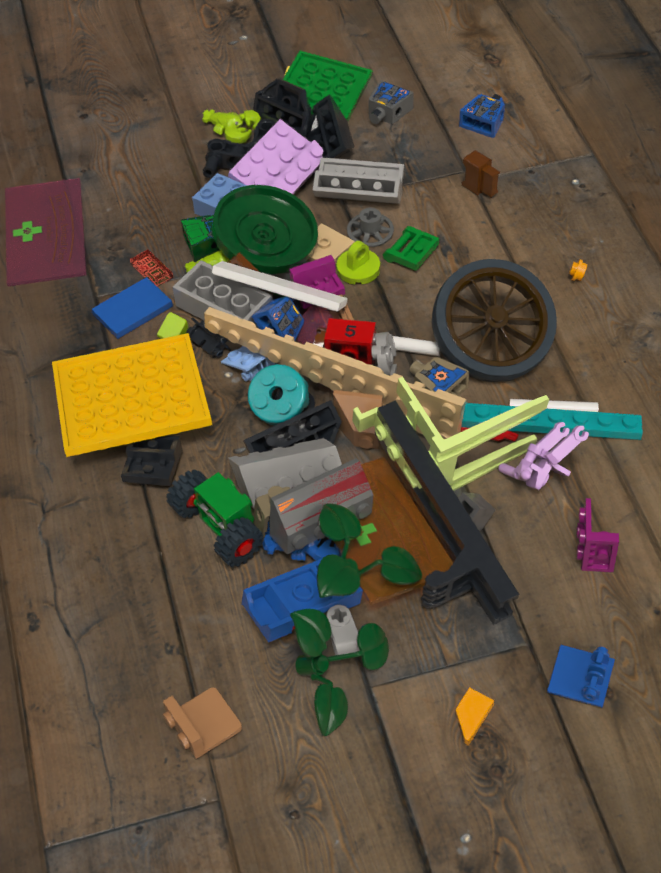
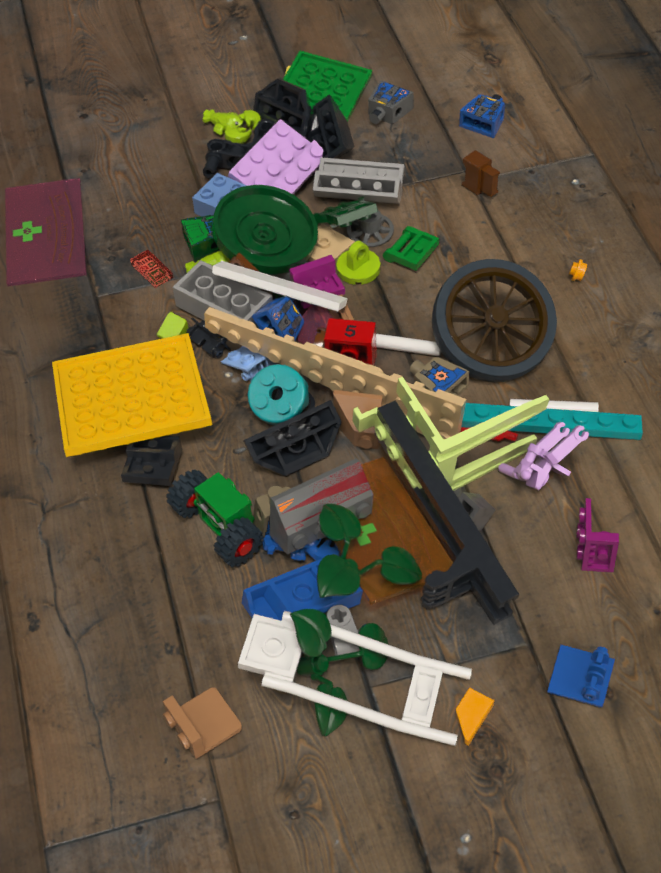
(132, 307): blue tile -> none
(275, 652): none -> white plate
(283, 466): light grey wedge -> none
(346, 213): none -> dark green plate
(384, 352): light grey plate -> none

